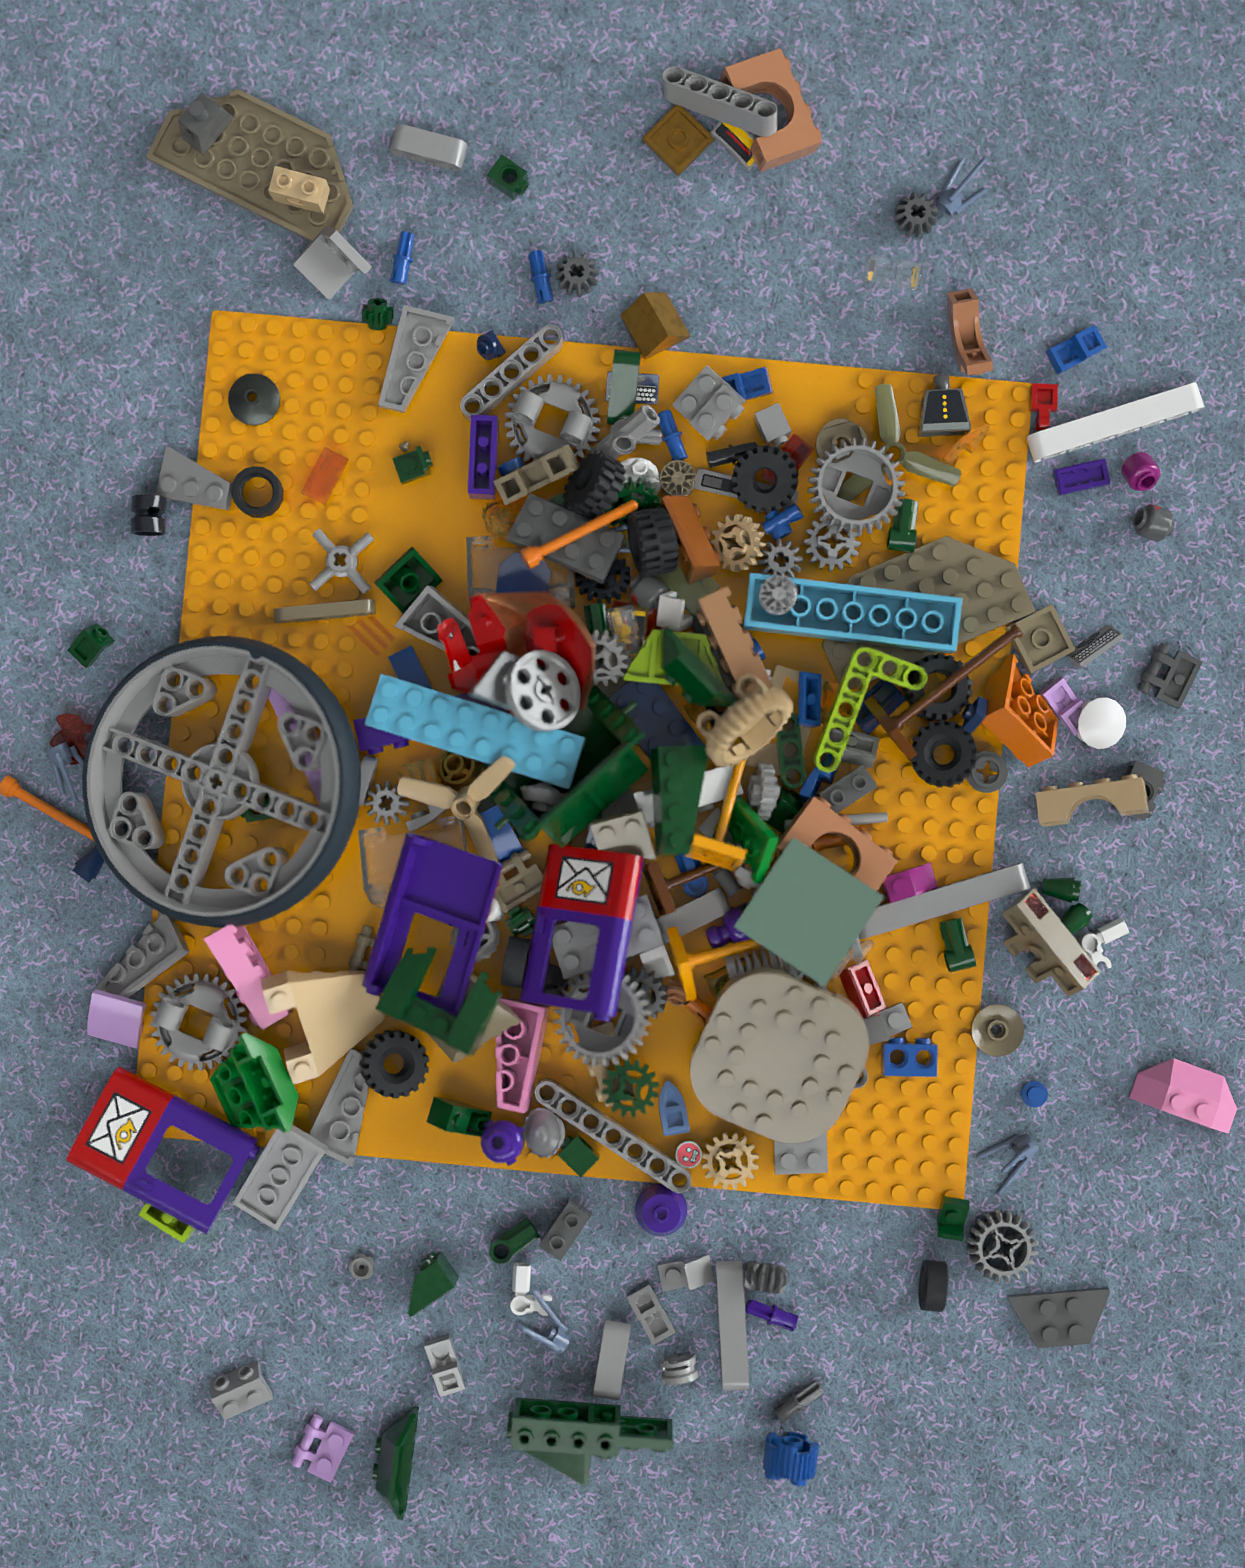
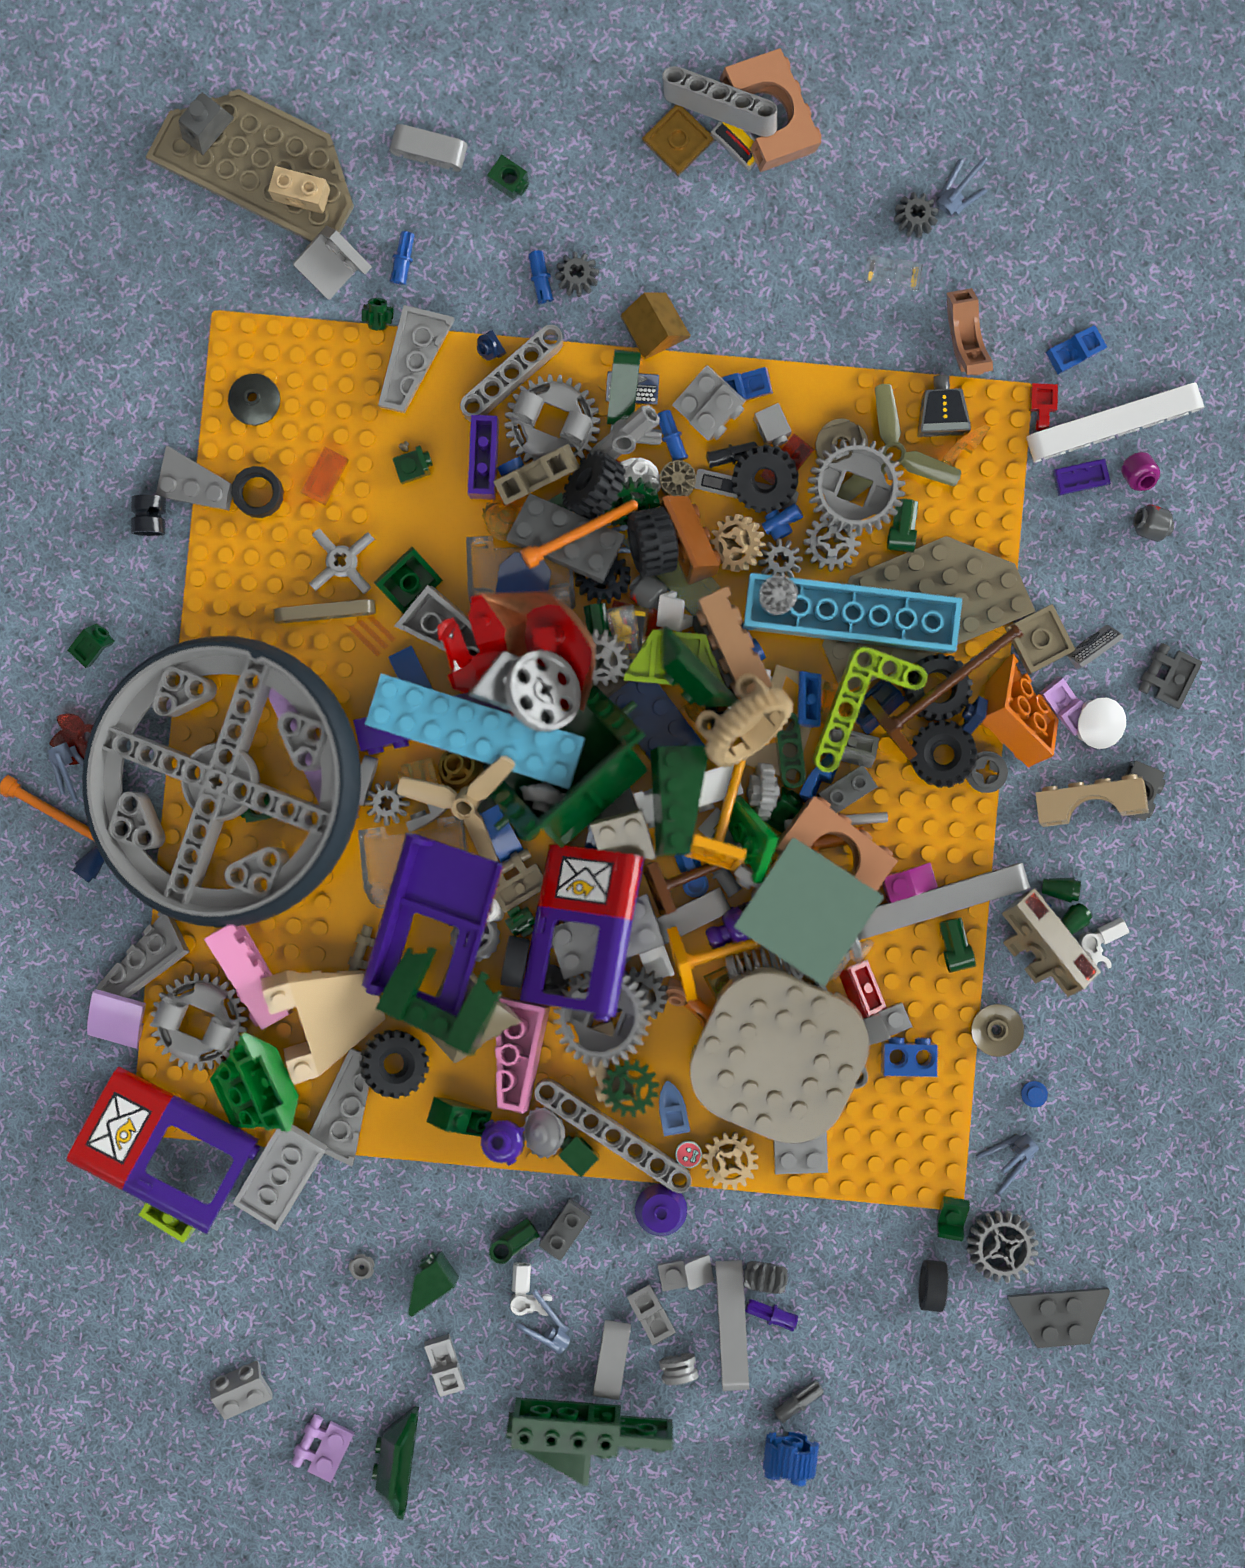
(1186, 1093): bright pink wedge -> none

